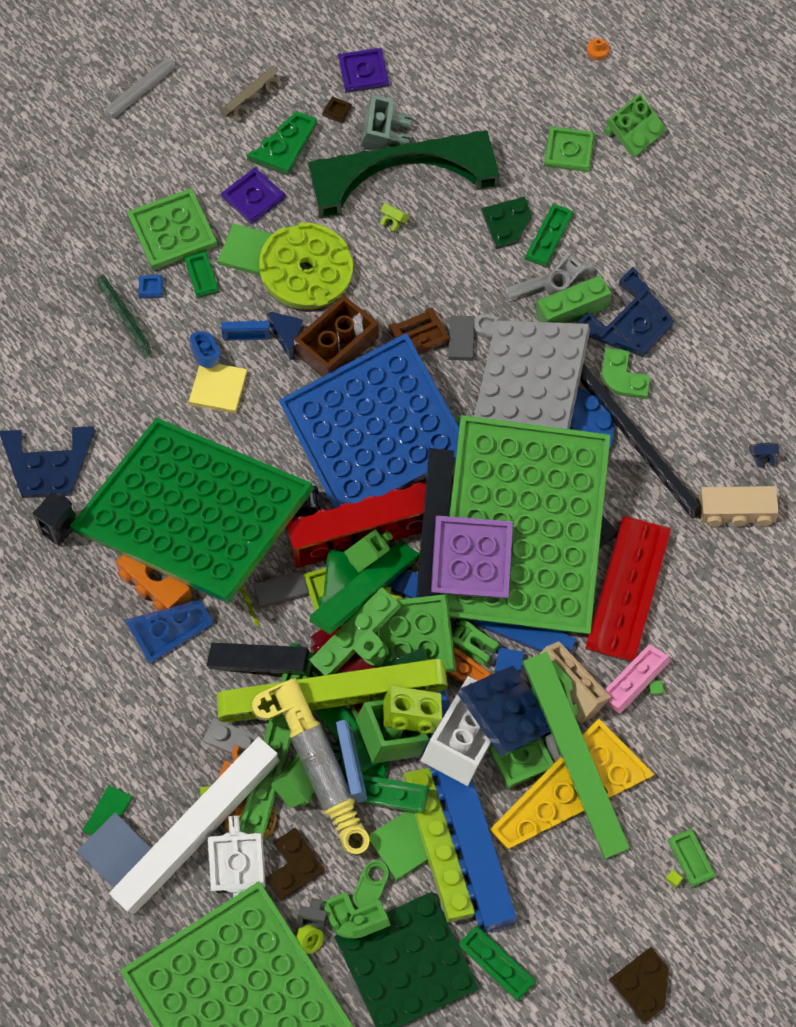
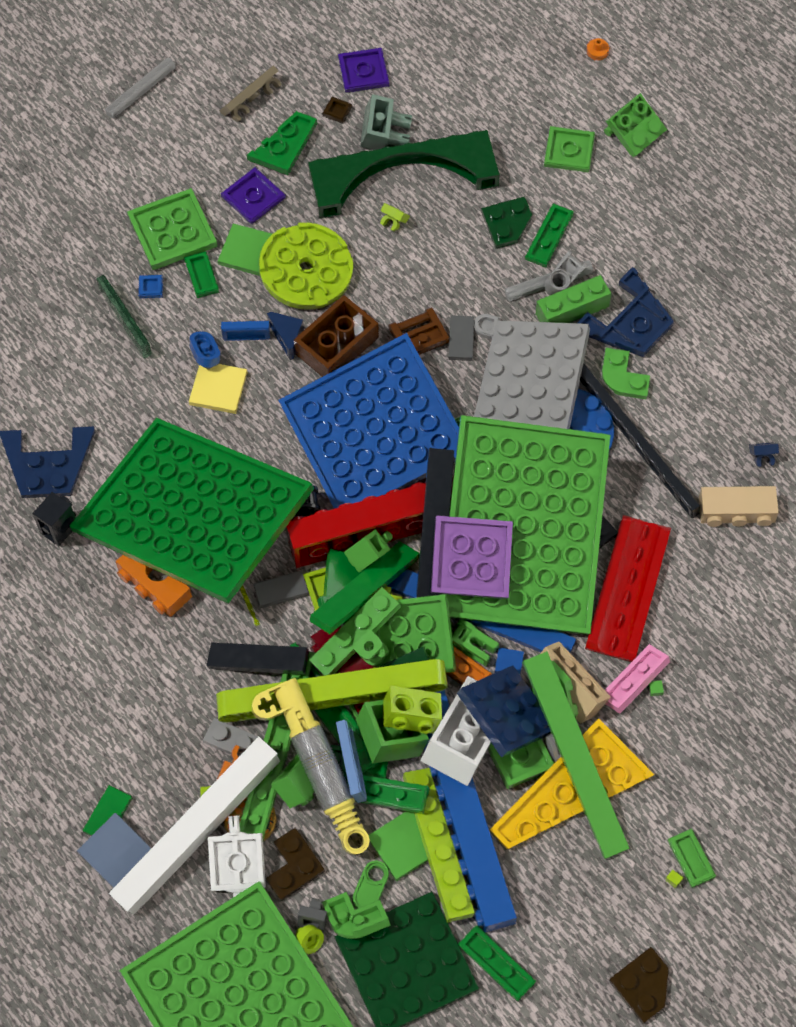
(167, 628): blue wing -> none

